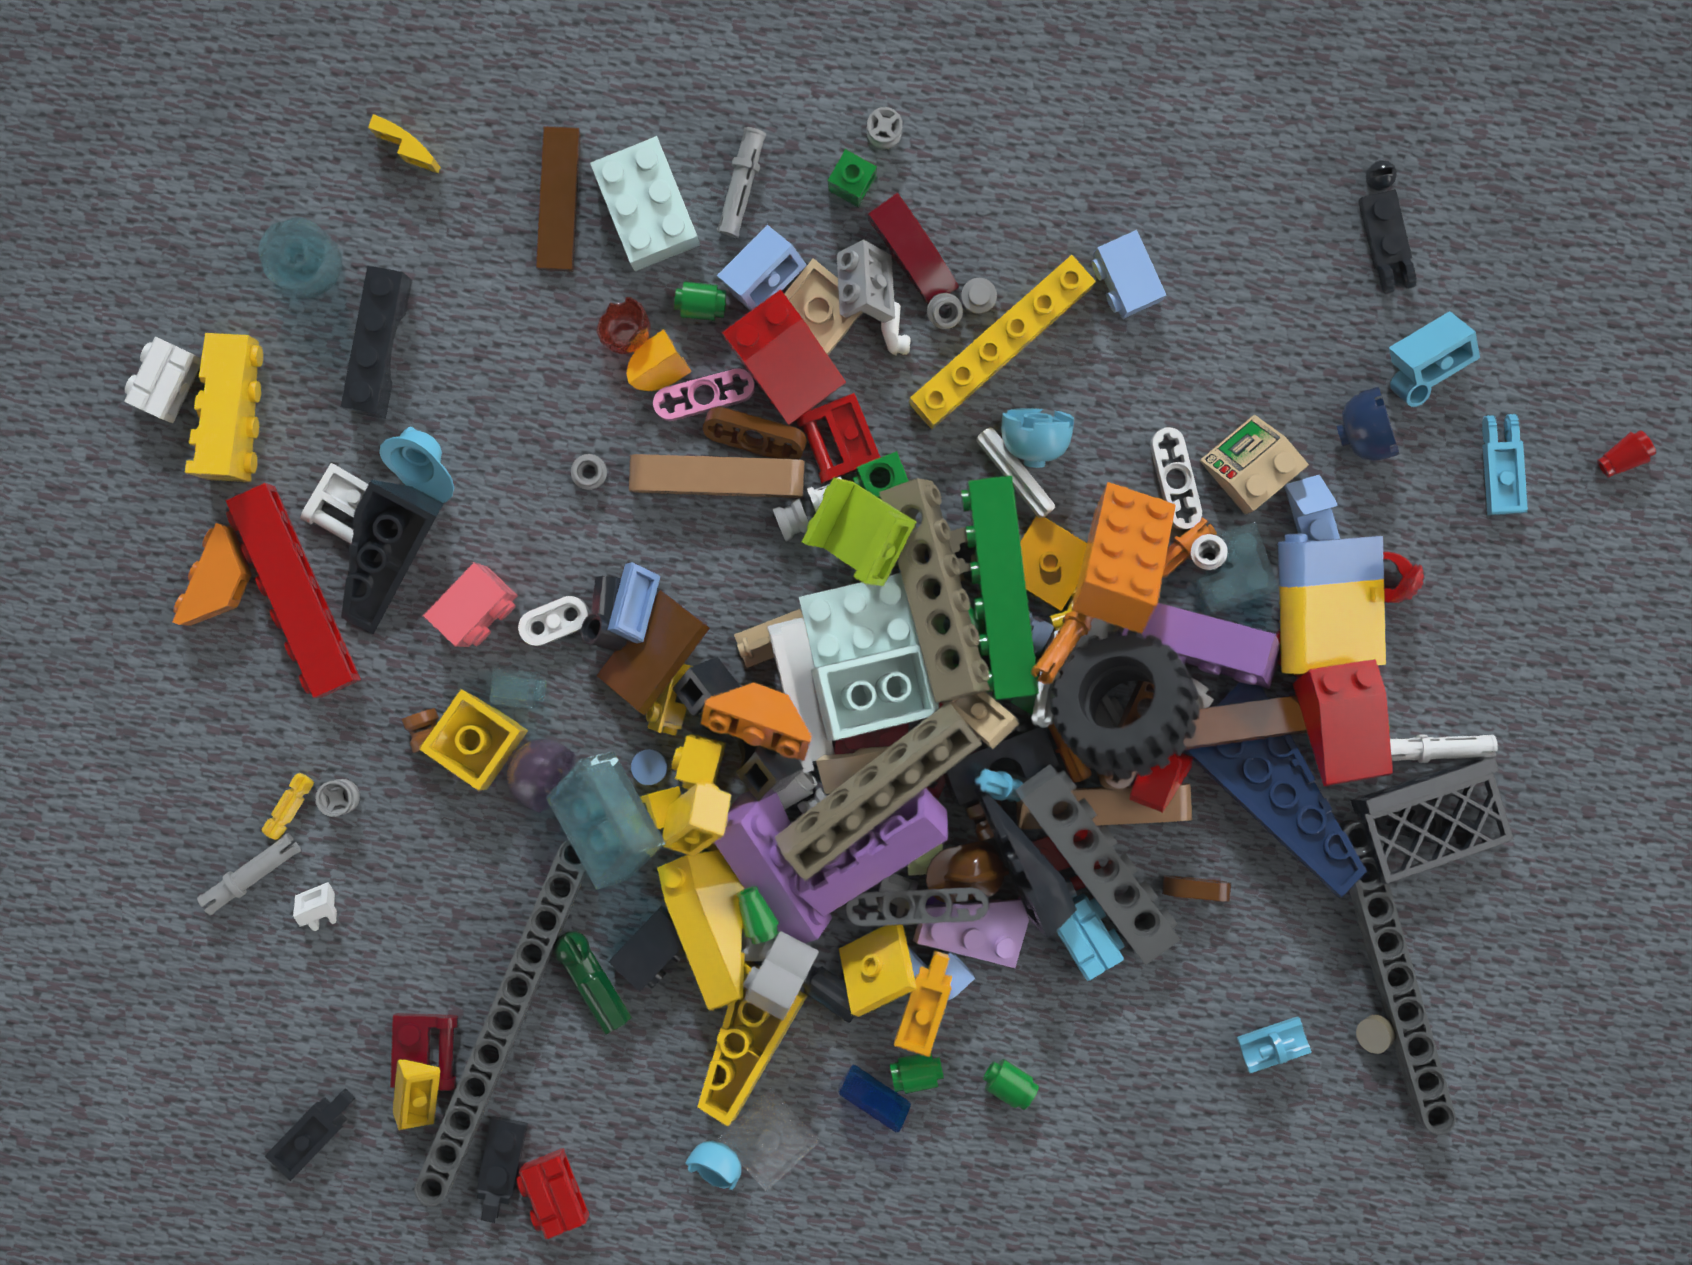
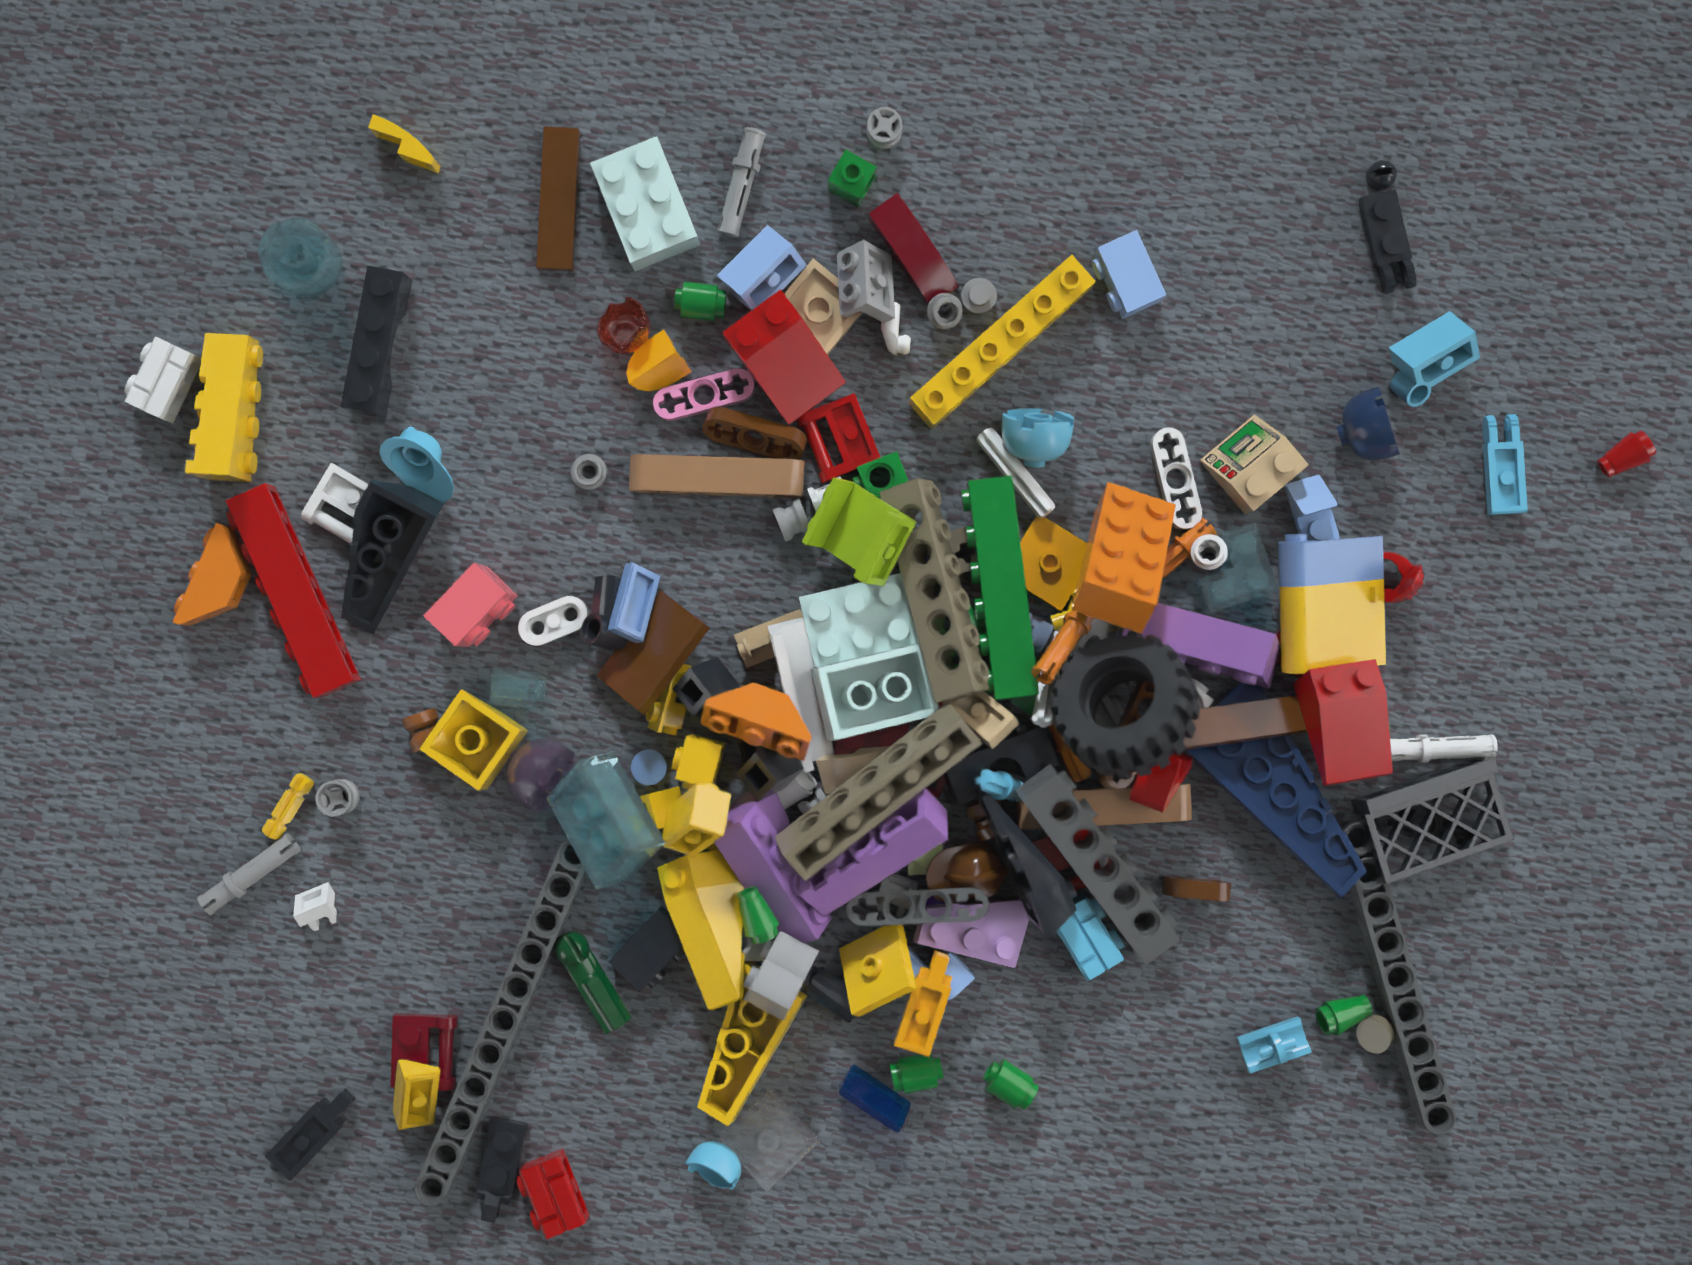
(1341, 1014): none -> green cone

